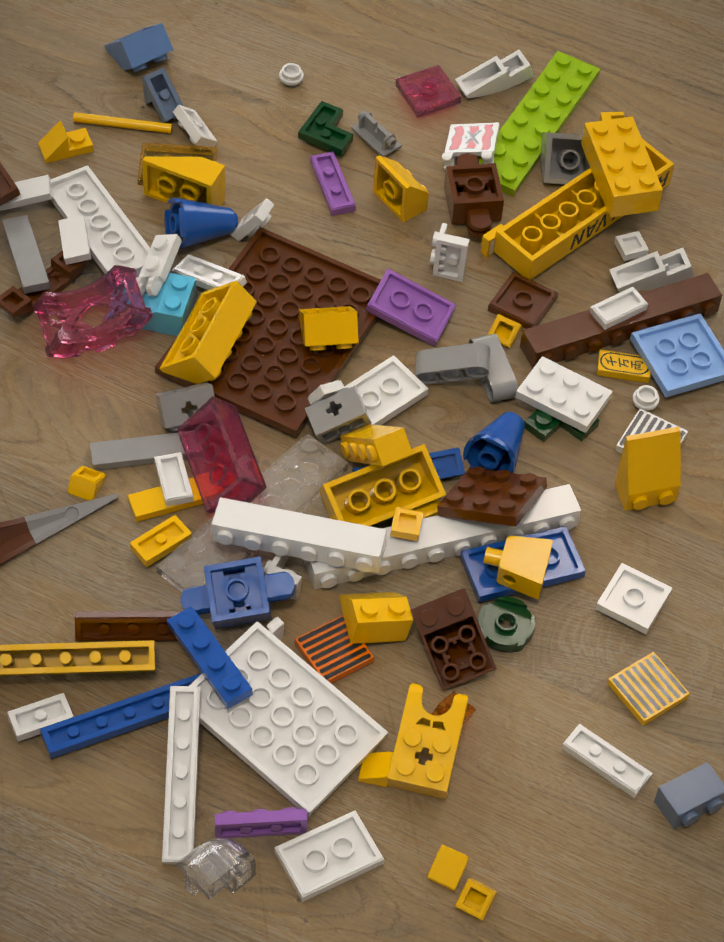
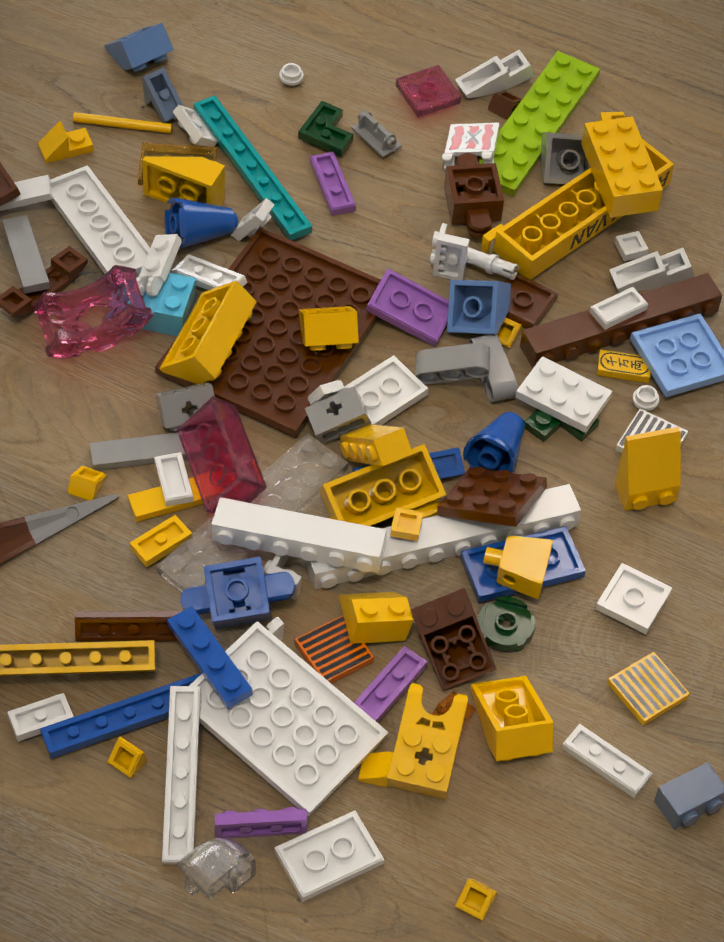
(74, 239): white tile -> none
(127, 757): none -> yellow slope
(253, 168): none -> teal plate
(391, 683): none -> medium lavender plate
(398, 189): yellow slope -> none
(448, 867): yellow slope -> none
(477, 306): none -> medium blue slope
(492, 263): none -> white pin
(503, 104): none -> reddish brown slope
(513, 718): none -> yellow slope

